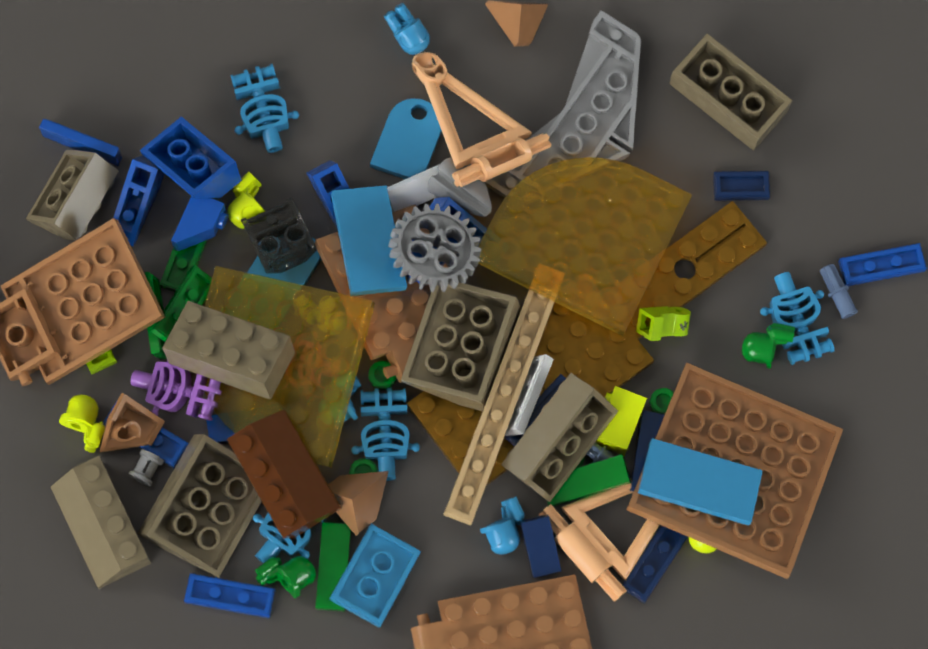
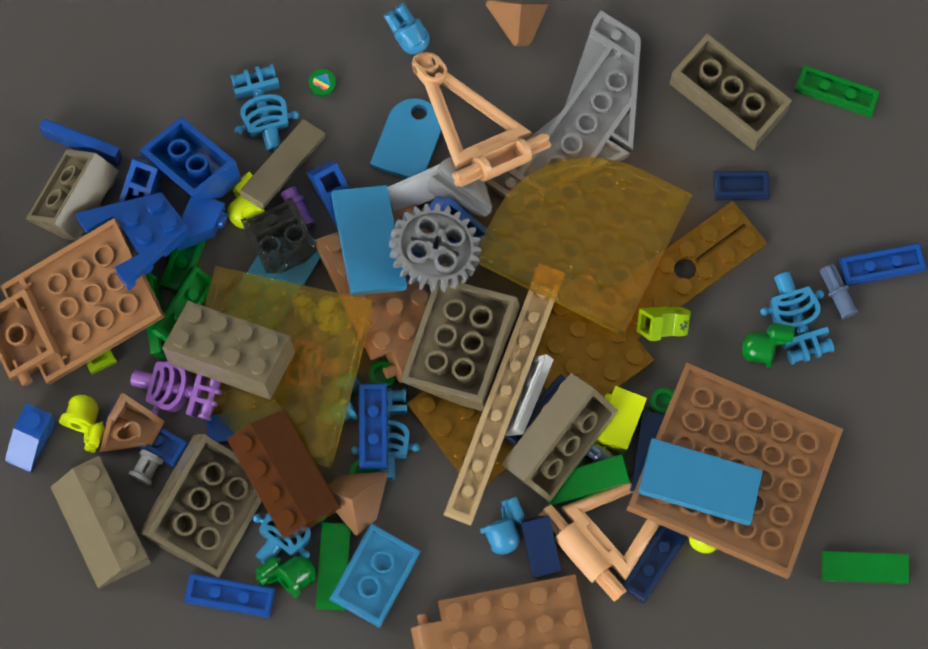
(29, 437): none -> blue slope
(149, 226): none -> blue wing
(282, 164): none -> dark tan tile
(299, 202): none -> medium lavender pin
(322, 83): none -> green tile
(373, 426): none -> blue tile
(837, 91): none -> green tile
(864, 567): none -> green tile

